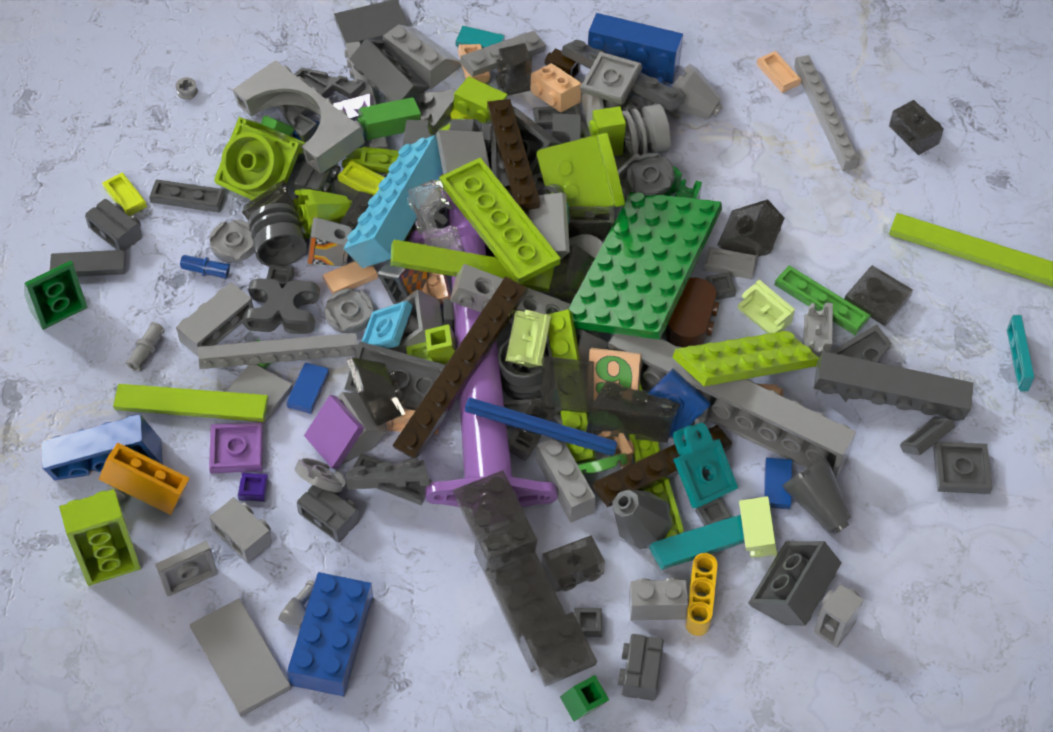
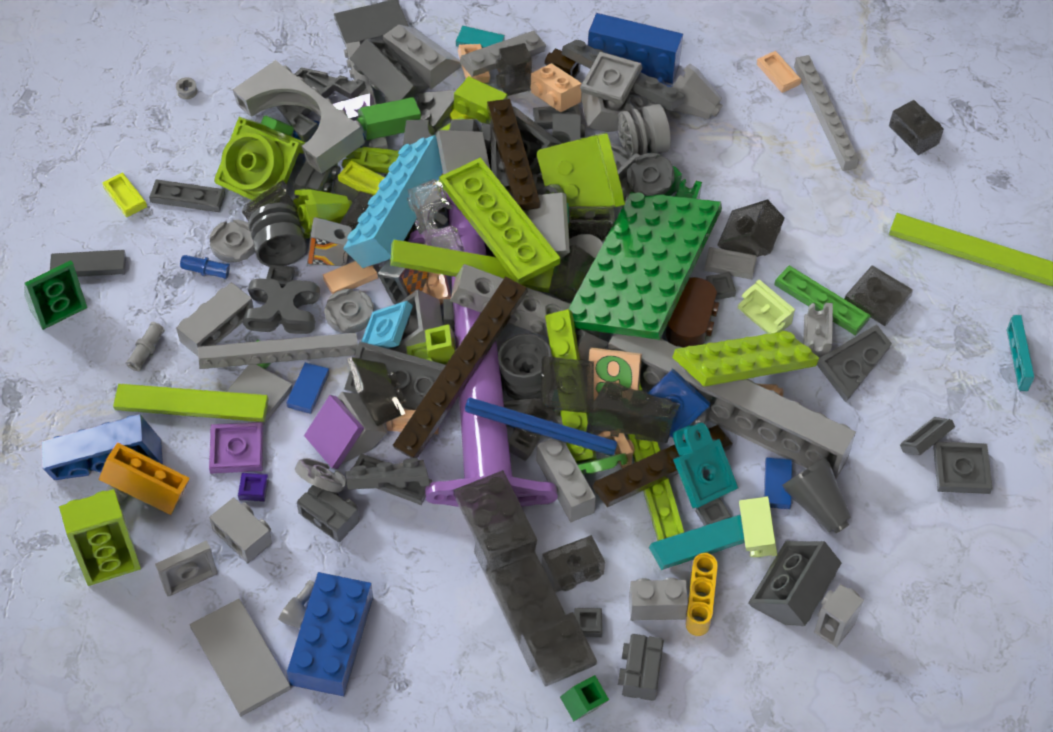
(114, 225): dark grey brick -> none
(528, 338): yellowish green hinge -> none
(611, 122): lime brick -> none
(641, 517): dark grey cone -> none
(893, 386): dark grey brick -> none

